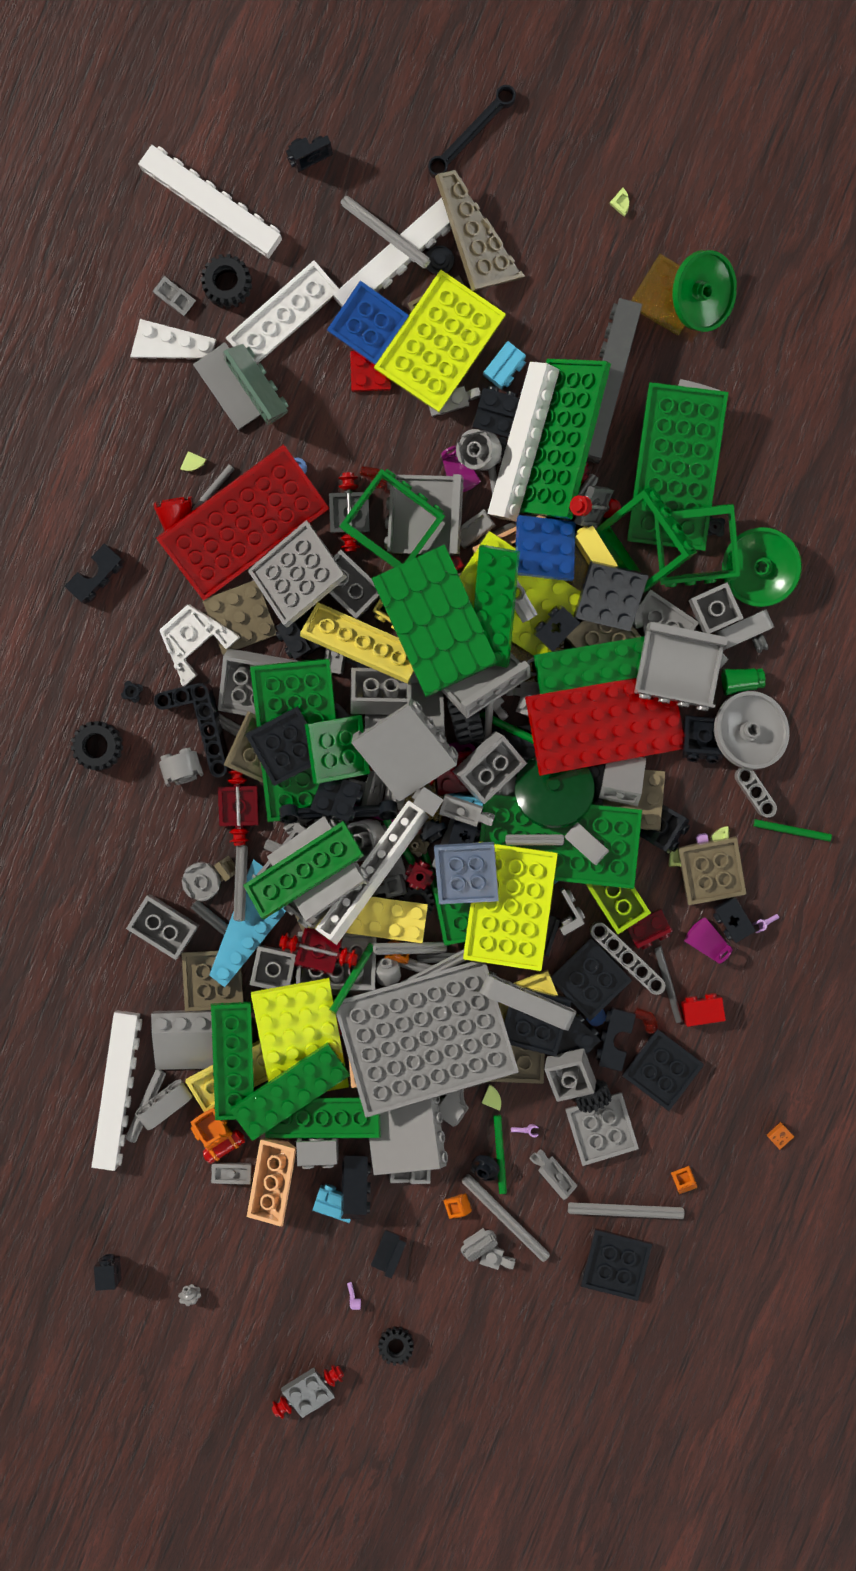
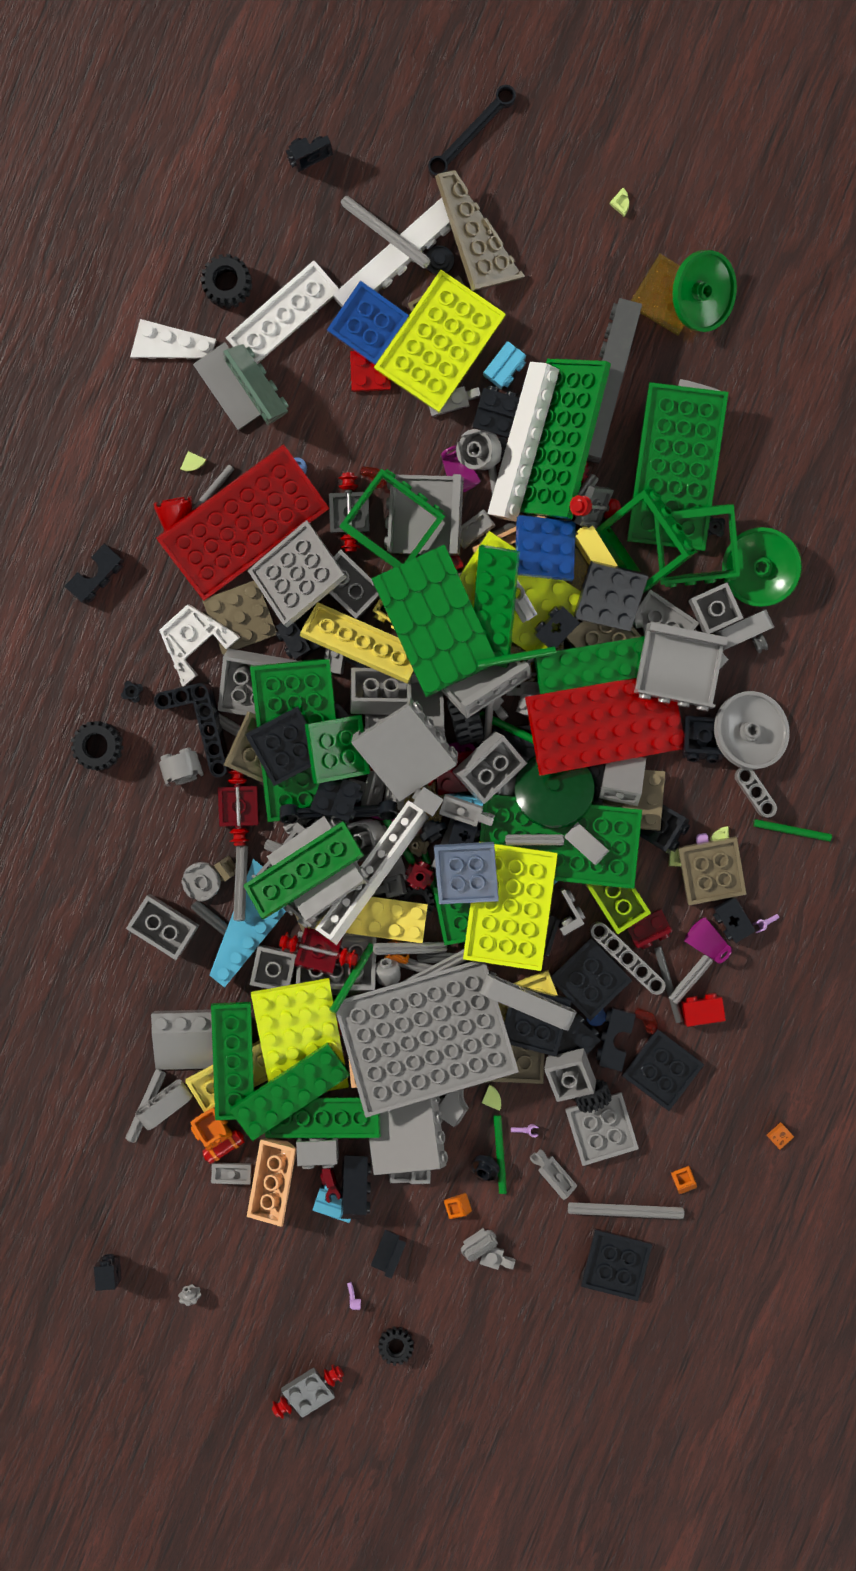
(116, 1090): white brick -> none
(174, 296): light grey slope -> none
(202, 989): dark tan plate -> none
(210, 201): white brick -> none
(329, 1179): none -> dark red plate
(505, 1217): light grey axle -> none
(516, 657): none -> green bar
(691, 978): none -> light grey axle
(742, 680): green plant -> none

